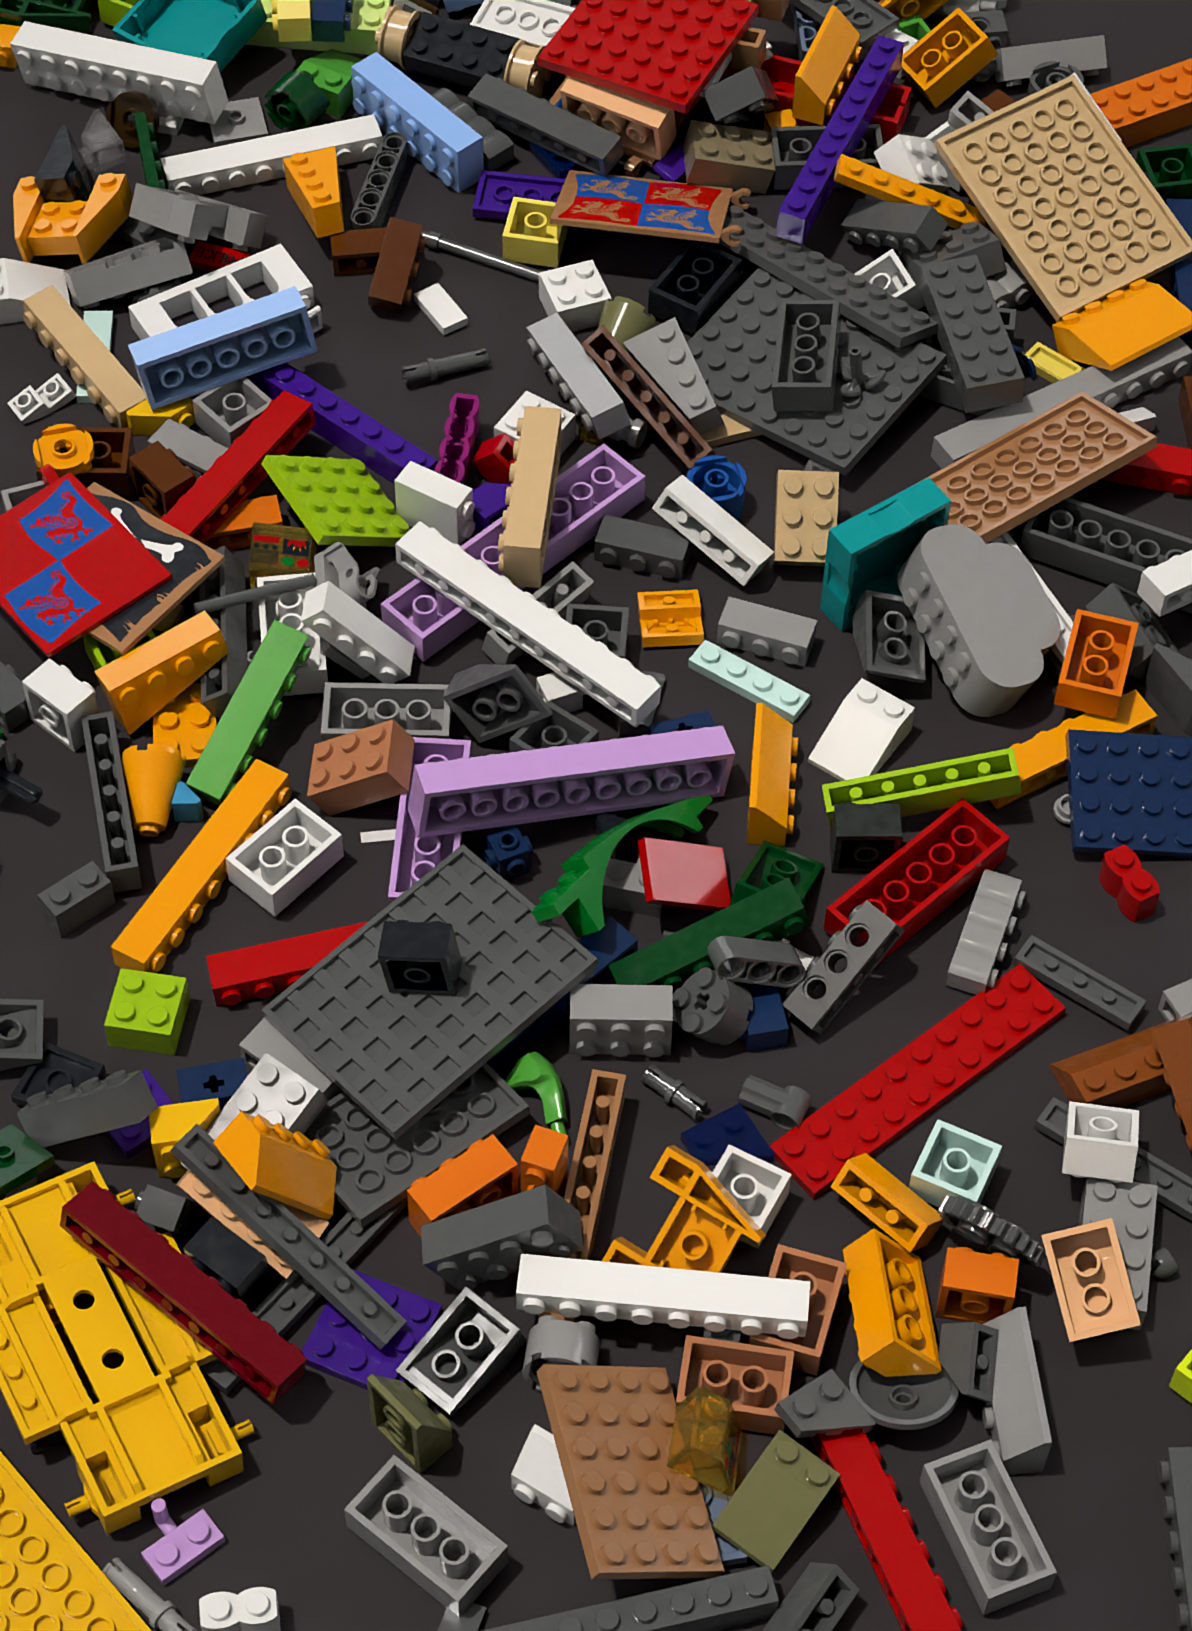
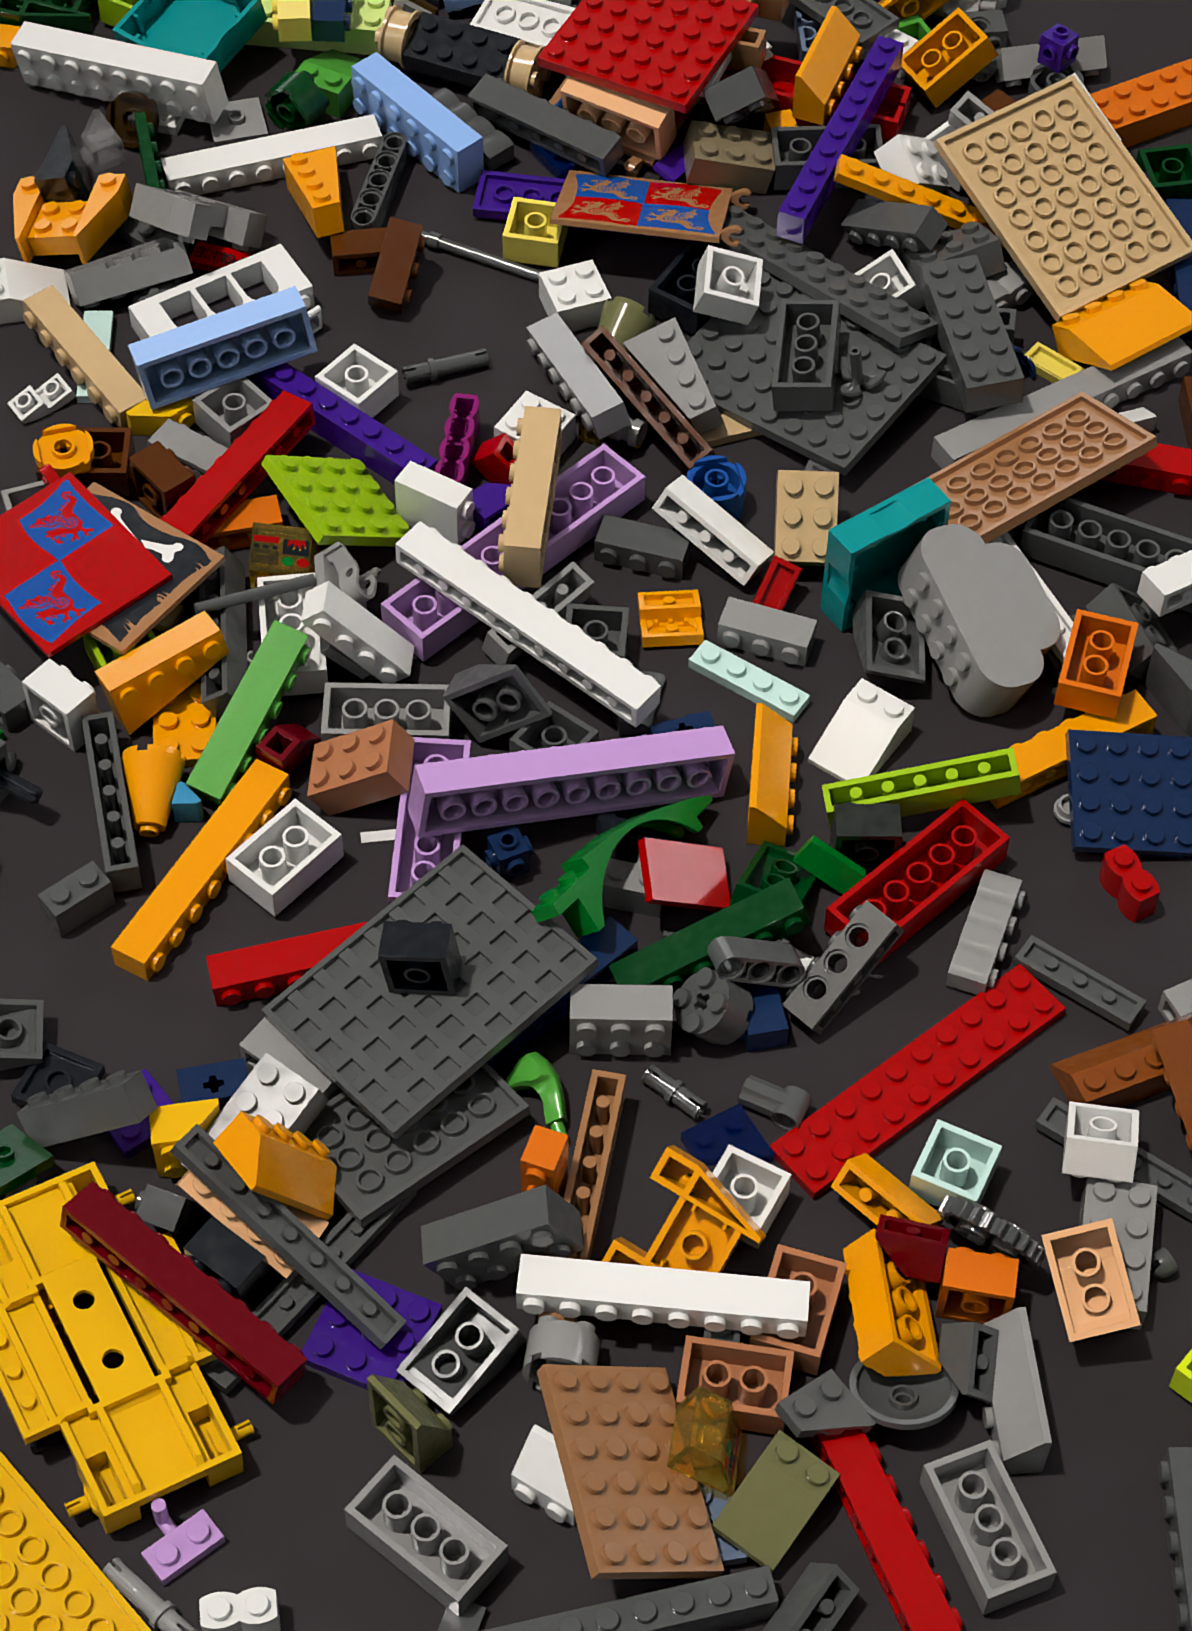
(147, 1011): lime brick -> none
(286, 746): none -> dark red slope
(361, 380): none -> white brick
(440, 309): white tile -> none
(463, 1183): orange brick -> none
(560, 692): white brick -> none
(728, 285): none -> white brick
(777, 584): none -> red tile
(829, 865): none -> green tile
(914, 1247): none -> dark red slope
(1058, 47): none -> dark purple brick

